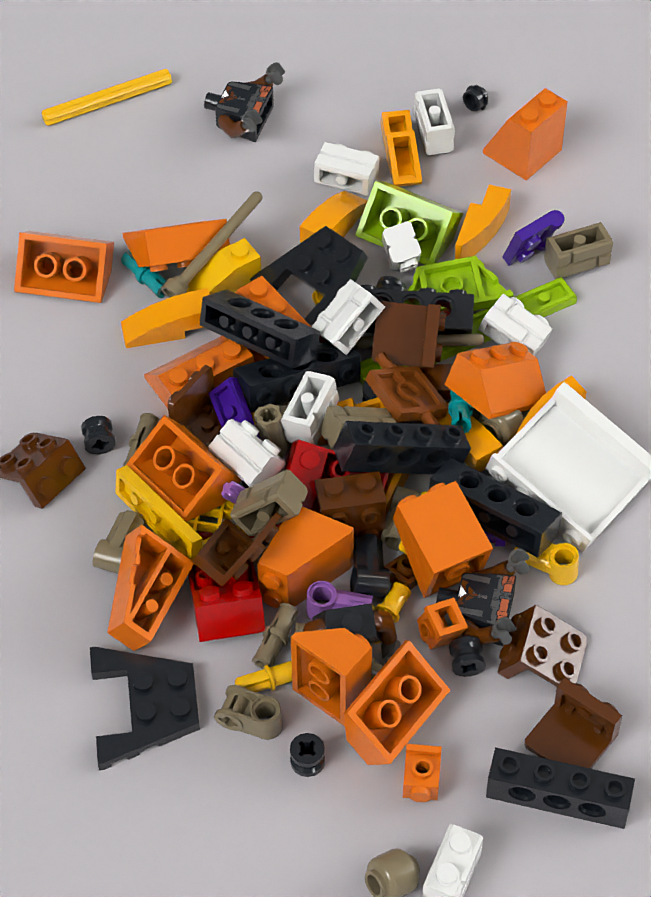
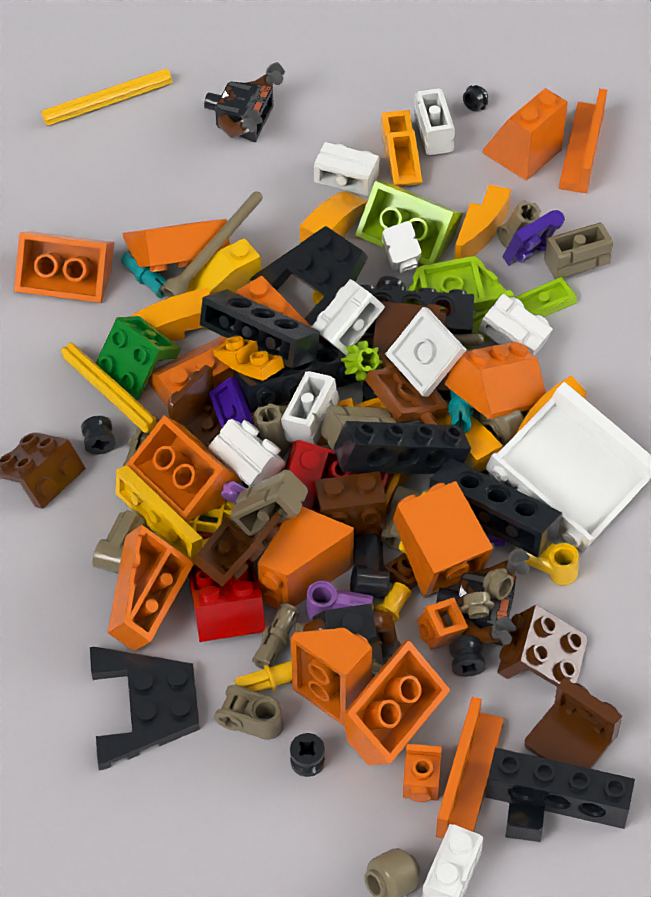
(109, 388): none -> yellow axle
(133, 352): none -> green bracket
(247, 359): none -> light orange slope
(361, 360): none -> lime gear
(425, 351): none -> white tile
(469, 770): none -> orange fence
(477, 604): none -> dark tan plate
(498, 583): none -> dark tan plate
(522, 216): none -> dark tan piece
(525, 822): none -> black slope
(583, 144): none -> orange fence

